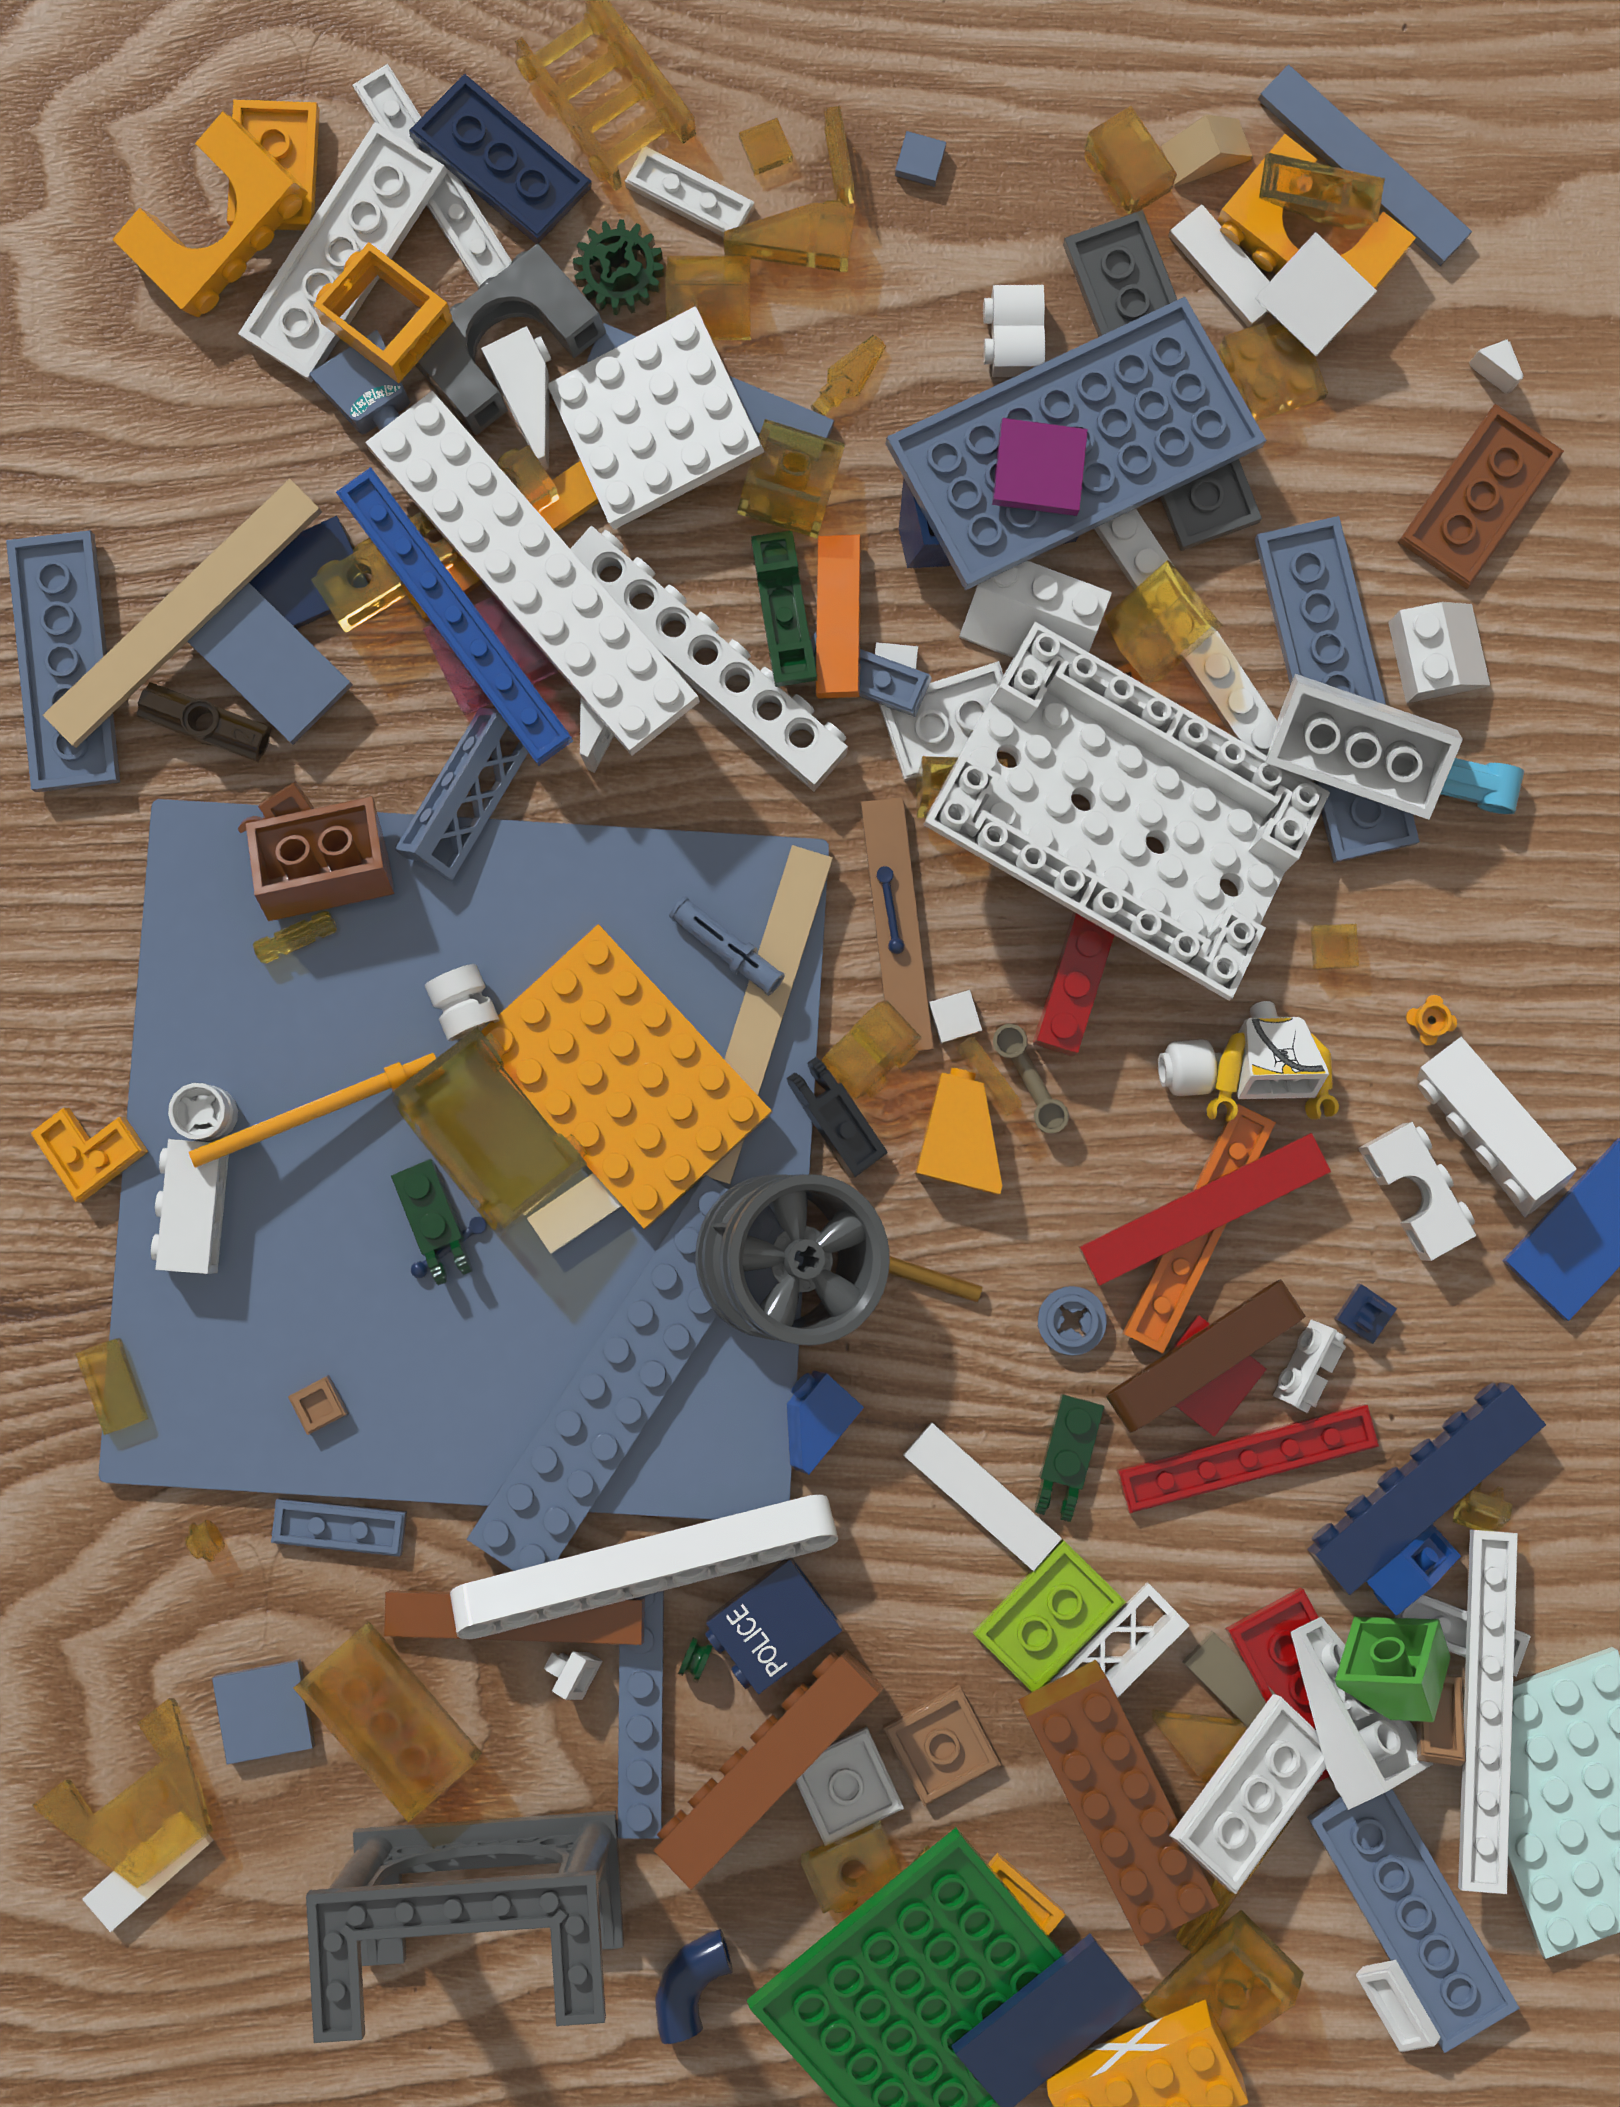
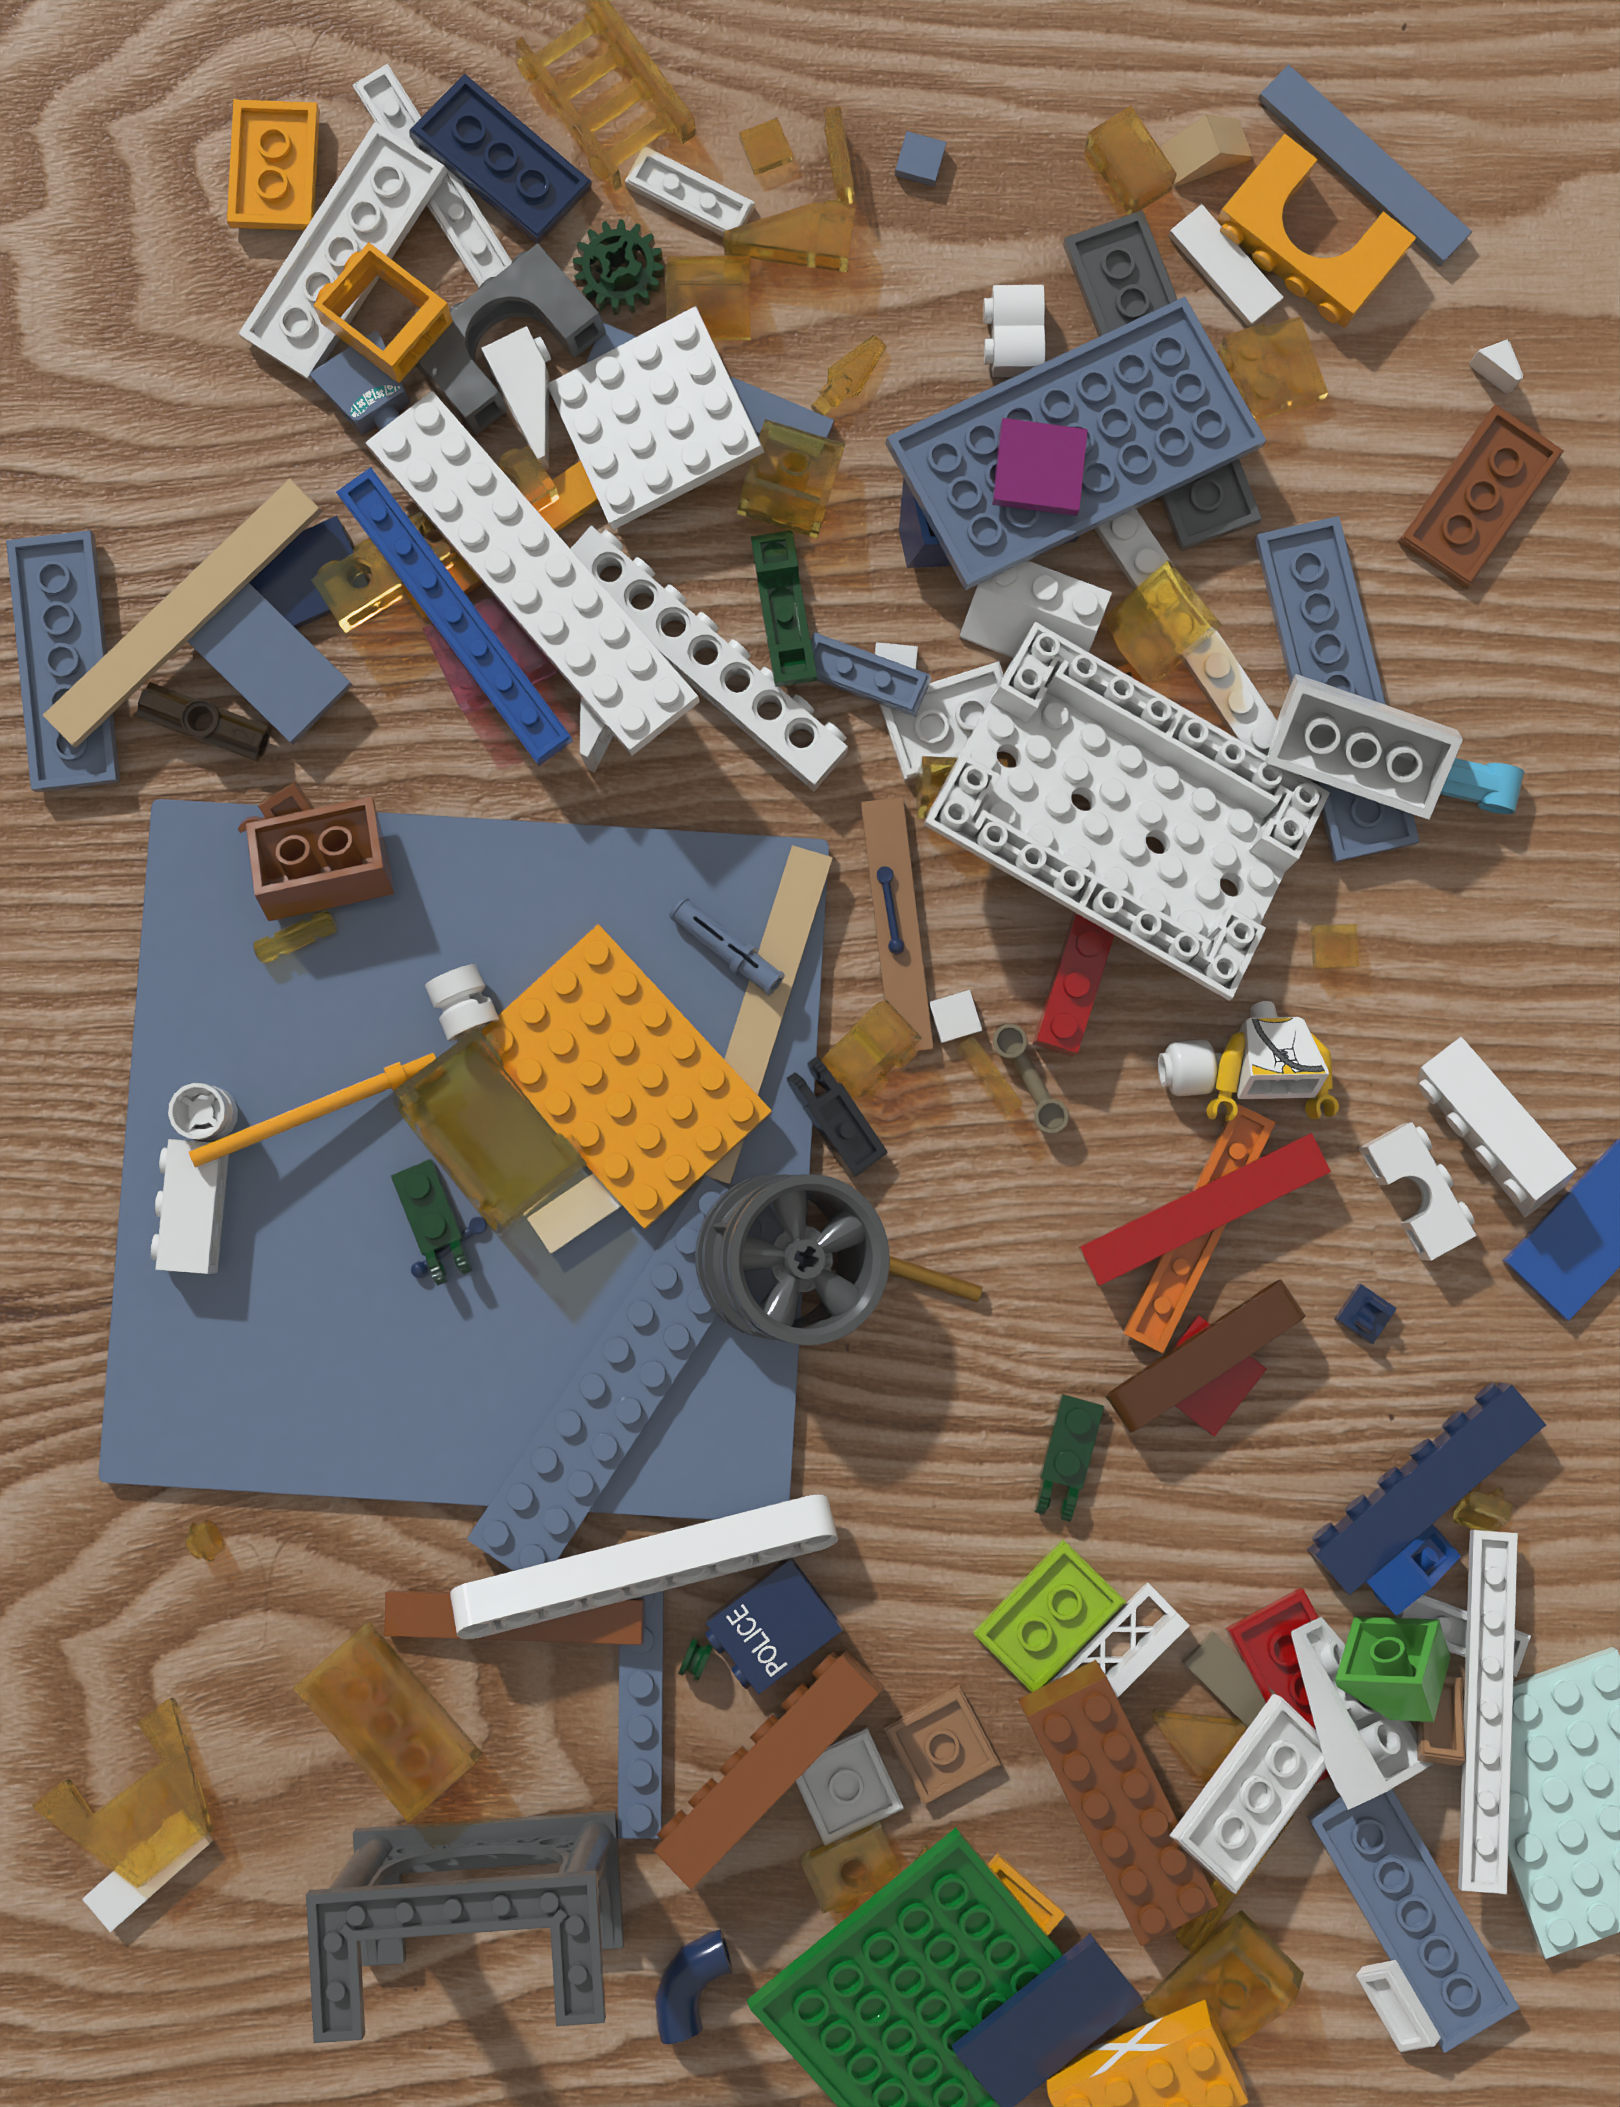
(83, 1161): light orange tile -> none
(111, 1386): clear yellow tile -> none
(262, 1712): sand blue tile -> none
(264, 200): light orange arch -> none
(318, 1405): medium nougat tile -> none
(339, 1527): sand blue tile -> none
(451, 790): sand blue fence -> none
(573, 1673): white tile -> none
(817, 1418): blue slope -> none
(838, 616): orange tile -> none
(960, 1135): light orange slope -> none
(982, 1496): white tile -> none
(1092, 1321): sand blue gear -> none
(1247, 1458): red tile -> none
(1316, 294): white tile -> none
(1316, 1348): white hinge -> none
(1322, 191): clear yellow slope -> none
(1438, 650): white slope -> none
(1443, 1020): light orange plate -> none

